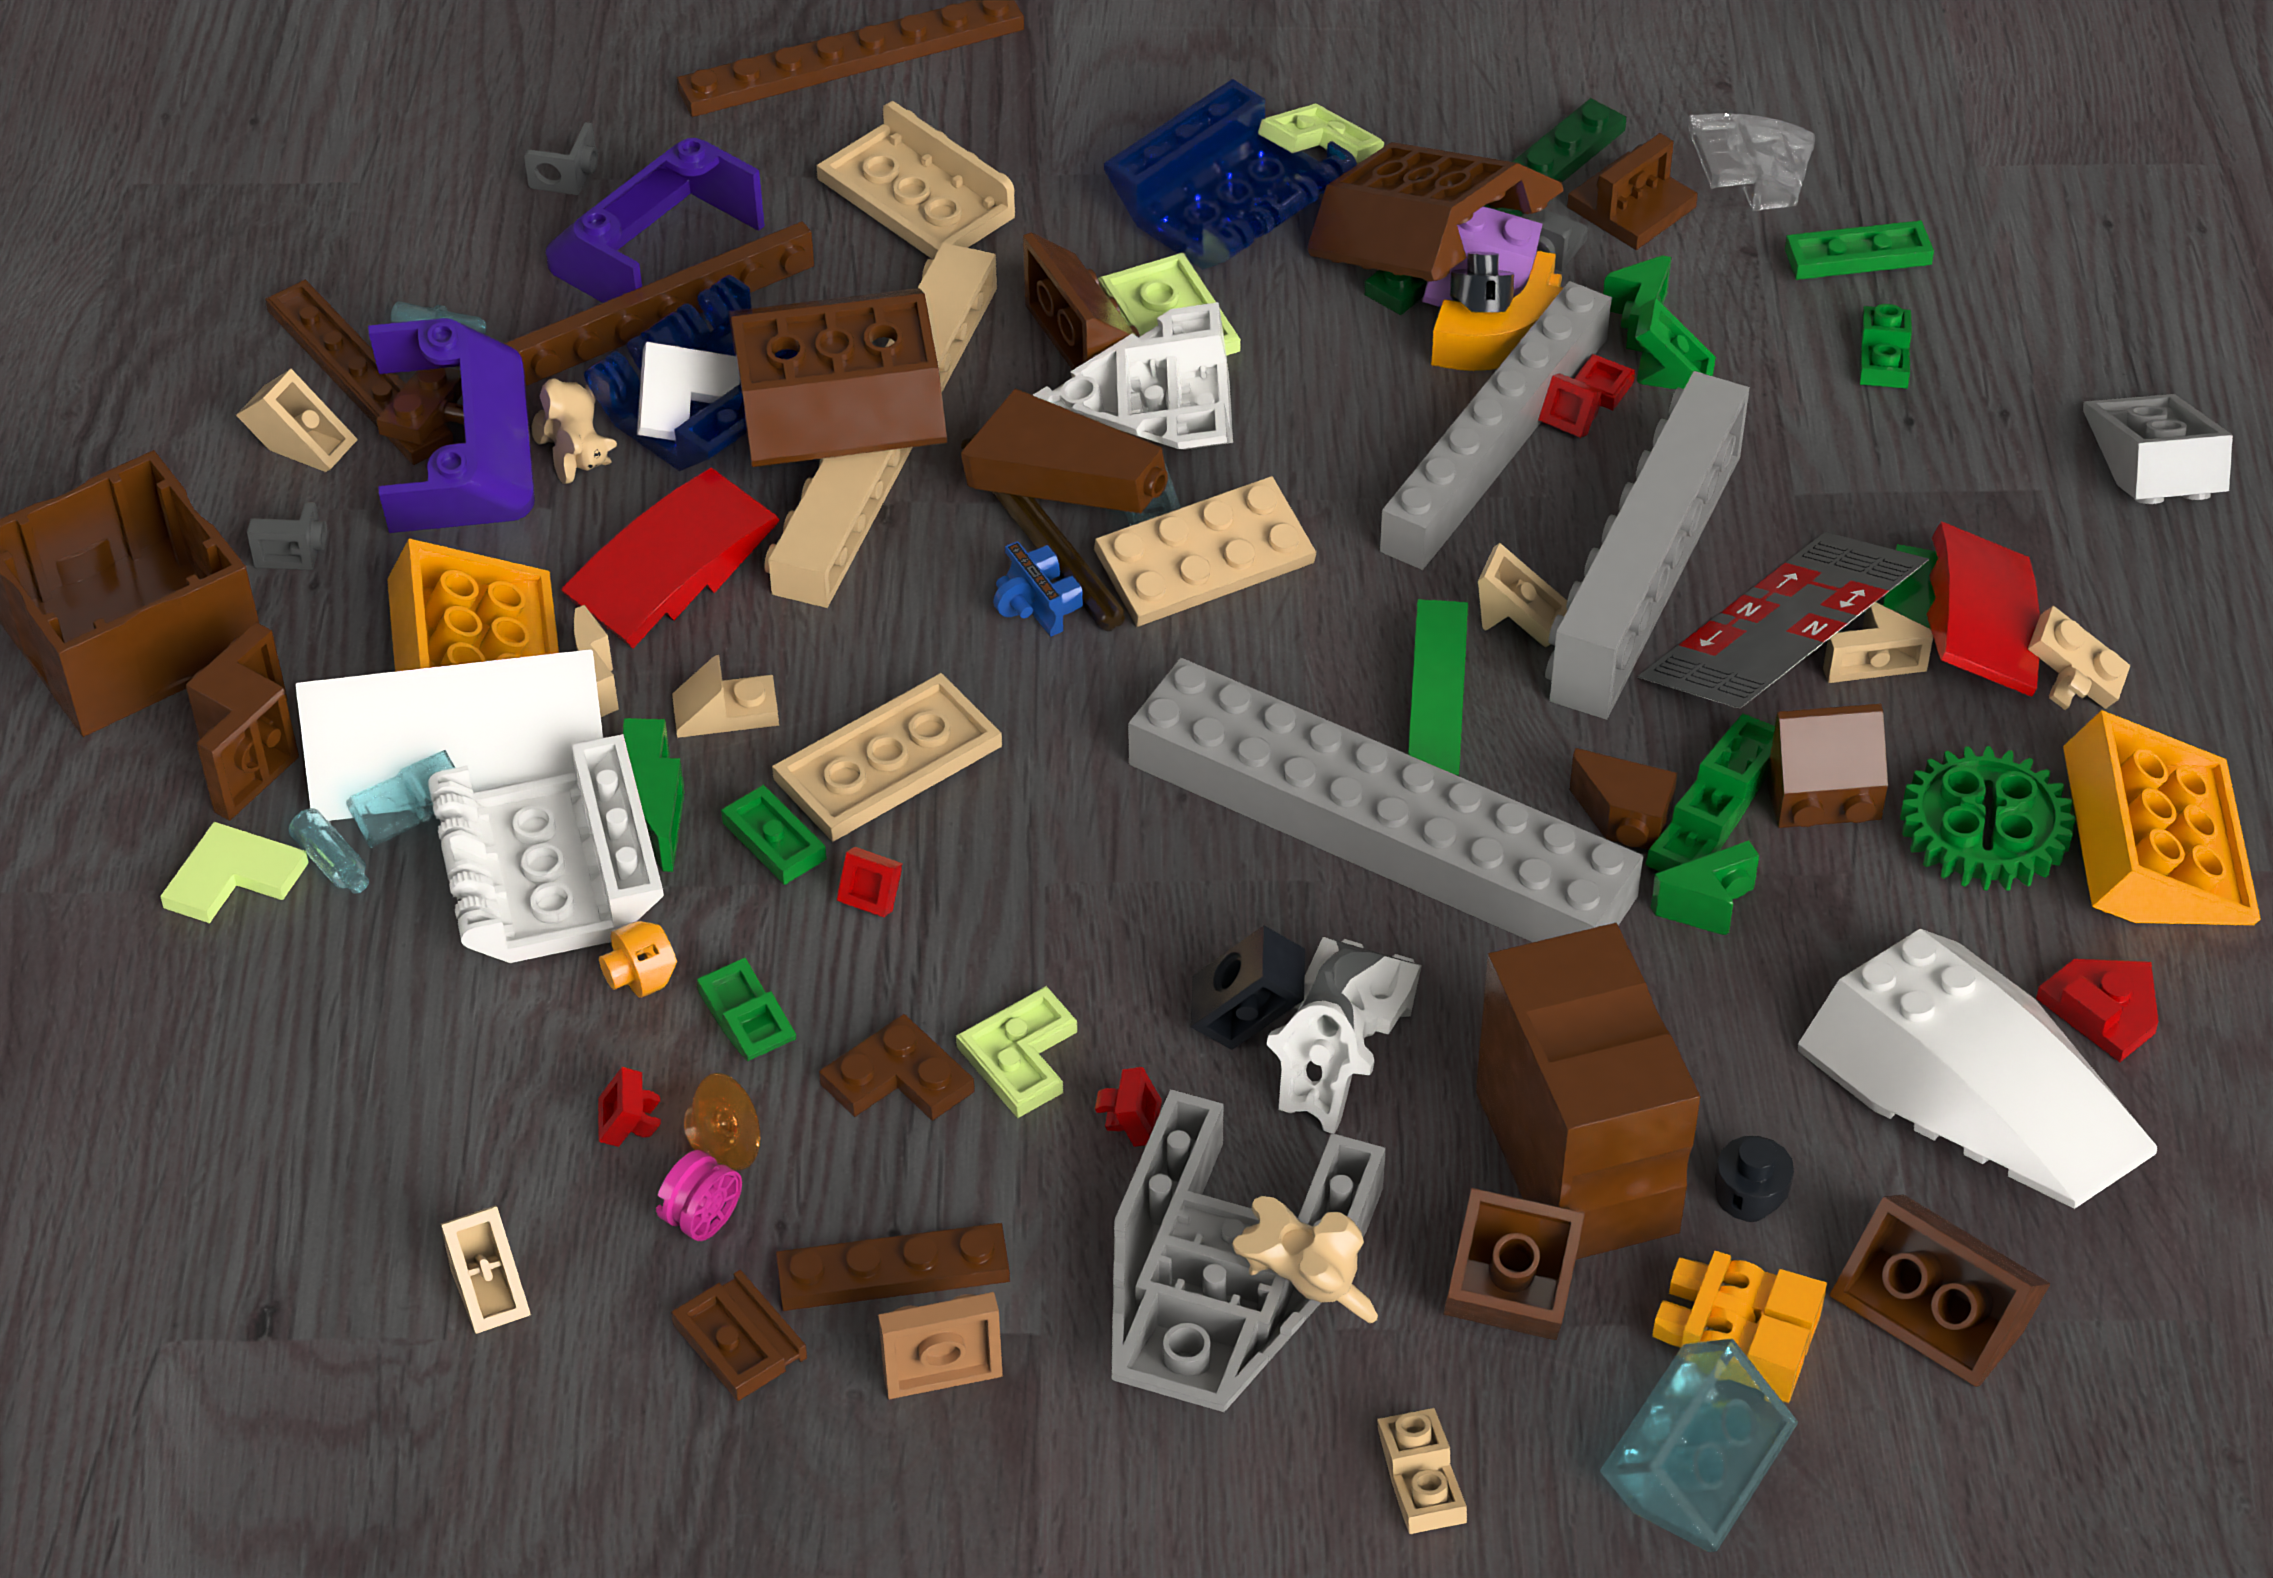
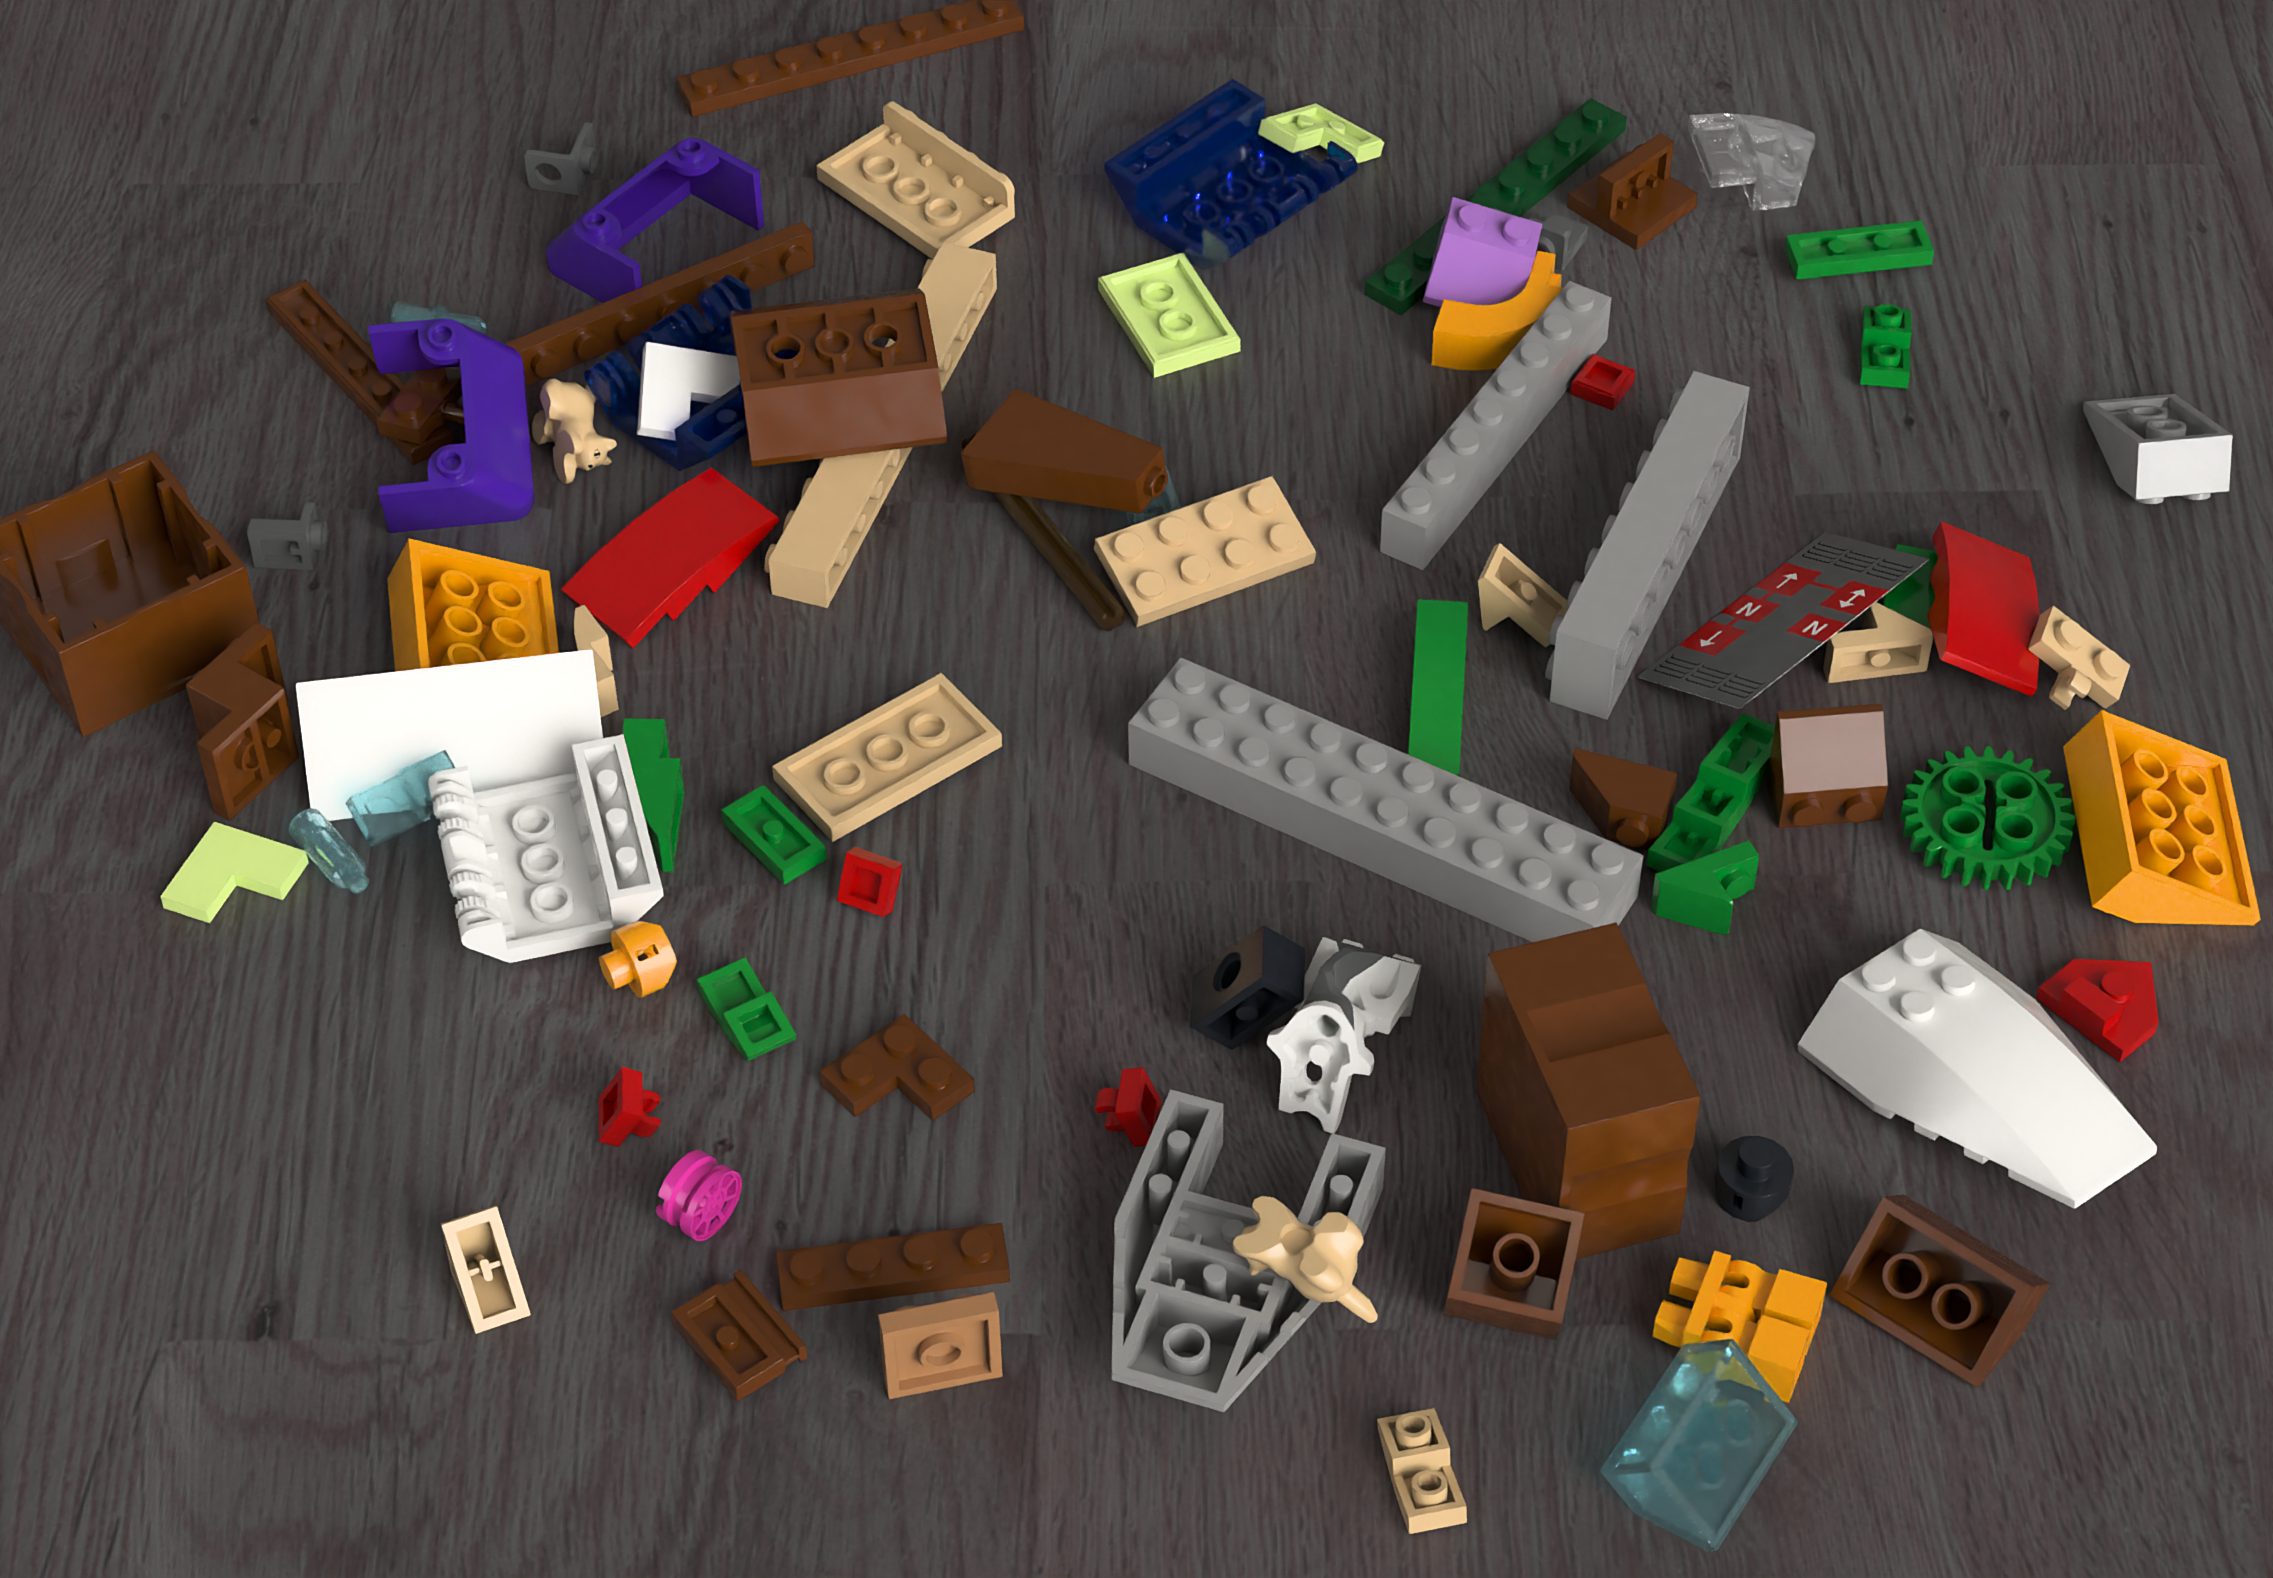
(296, 423): tan slope -> none
(717, 706): tan slope -> none
(723, 1122): clear orange piece -> none
(1009, 1045): yellowish green tile -> none
(1029, 590): blue hips -> none
(1070, 302): reddish brown slope -> none
(1161, 384): white wedge -> none
(1406, 203): reddish brown slope -> none
(1482, 284): black piece -> none
(1570, 405): red tile -> none
(1635, 287): green slope -> none
(1669, 349): green slope -> none

